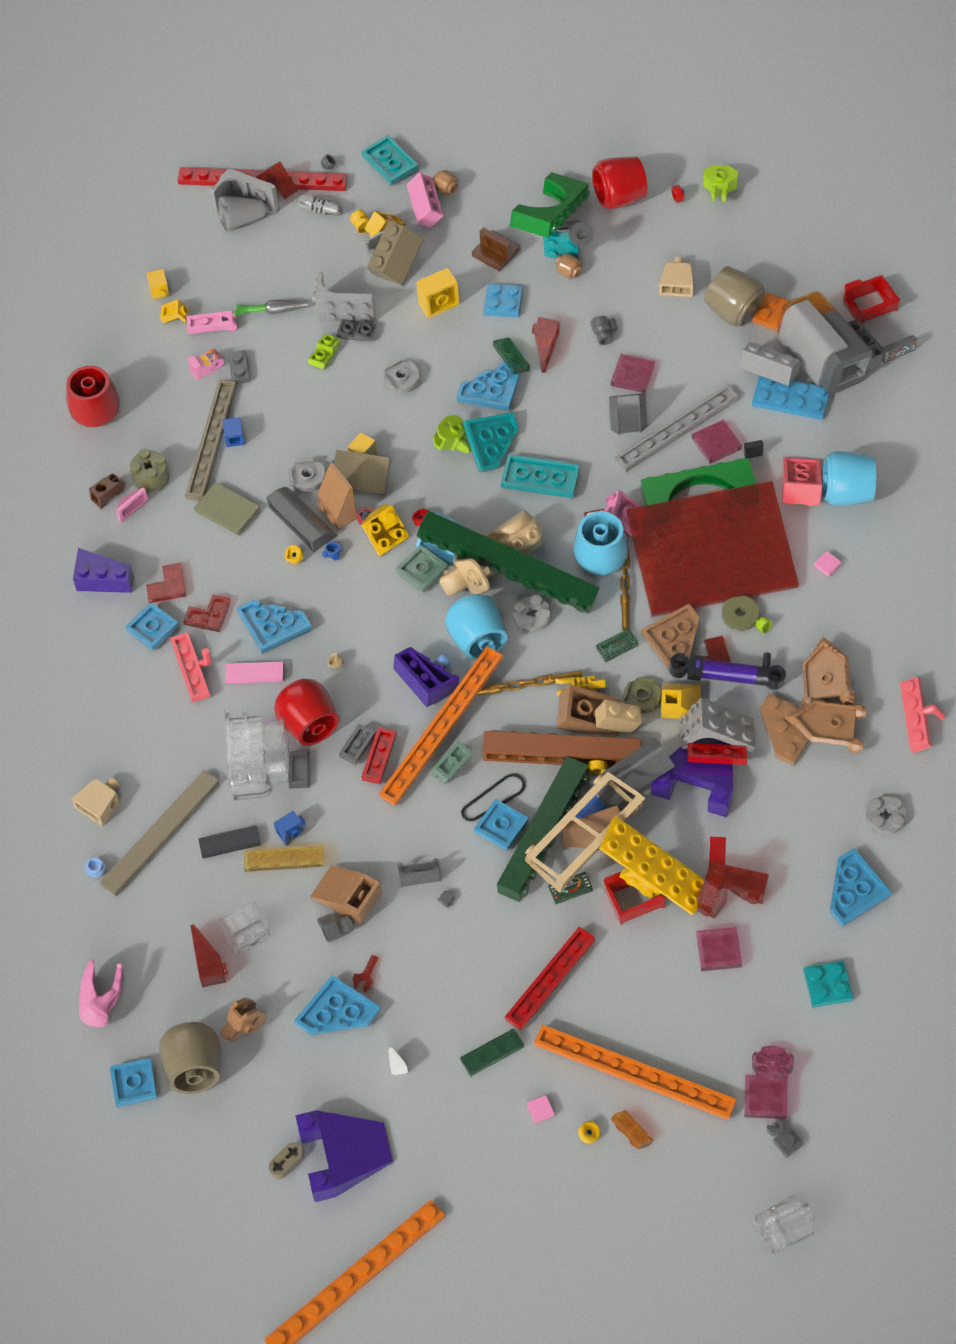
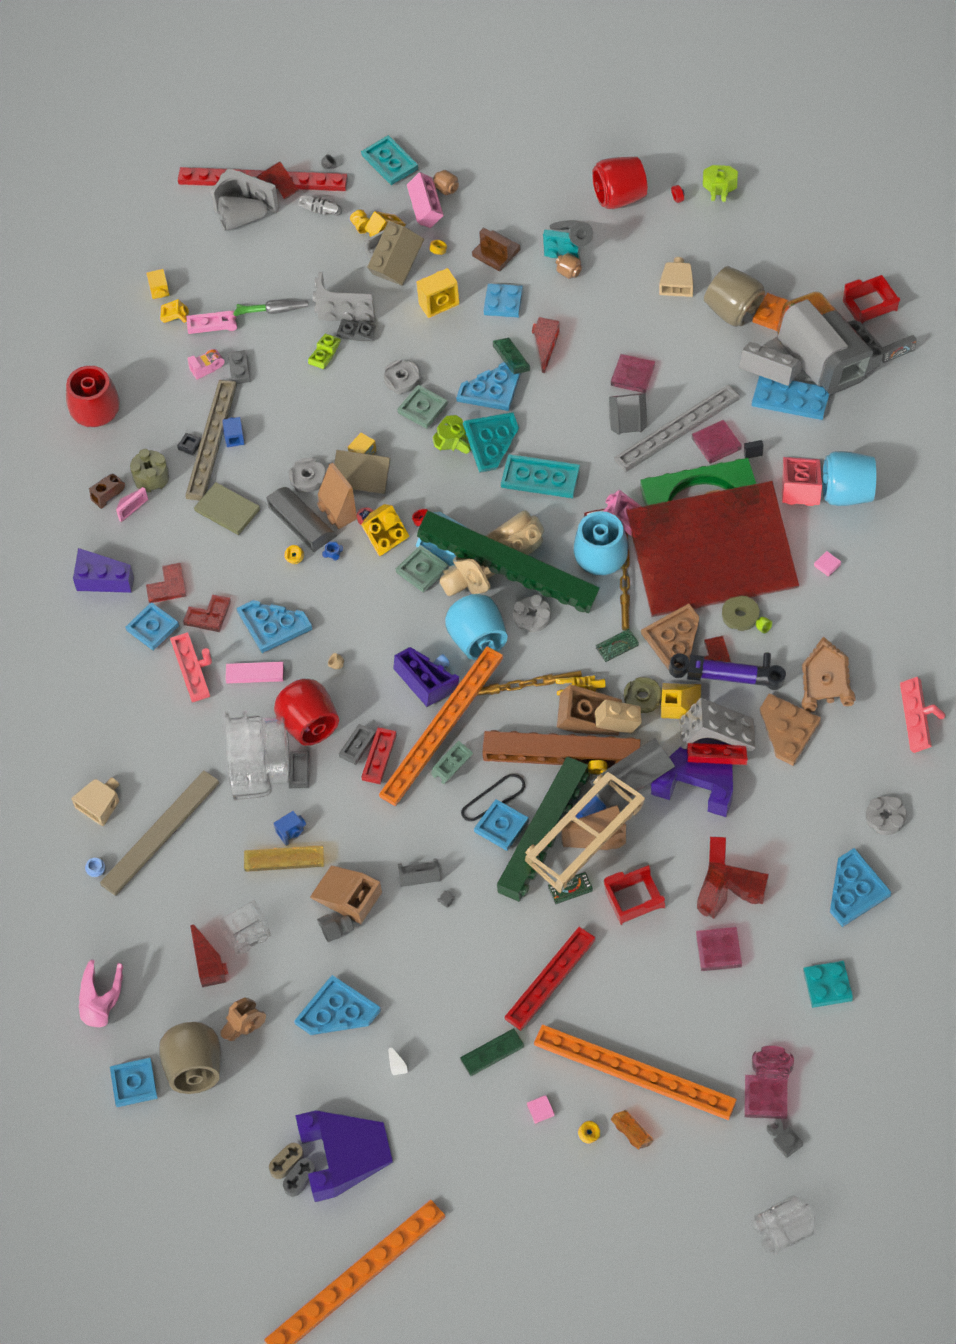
(189, 444): none -> black tile
(229, 842): black tile -> none
(295, 1174): none -> dark grey beam
(365, 976): clear red bar -> none
(422, 406): none -> sand green plate
(438, 247): none -> yellow tile
(546, 220): green arch -> none
(602, 327): dark grey piece -> none
(651, 867): yellow bracket -> none
(829, 723): medium nougat shield -> none

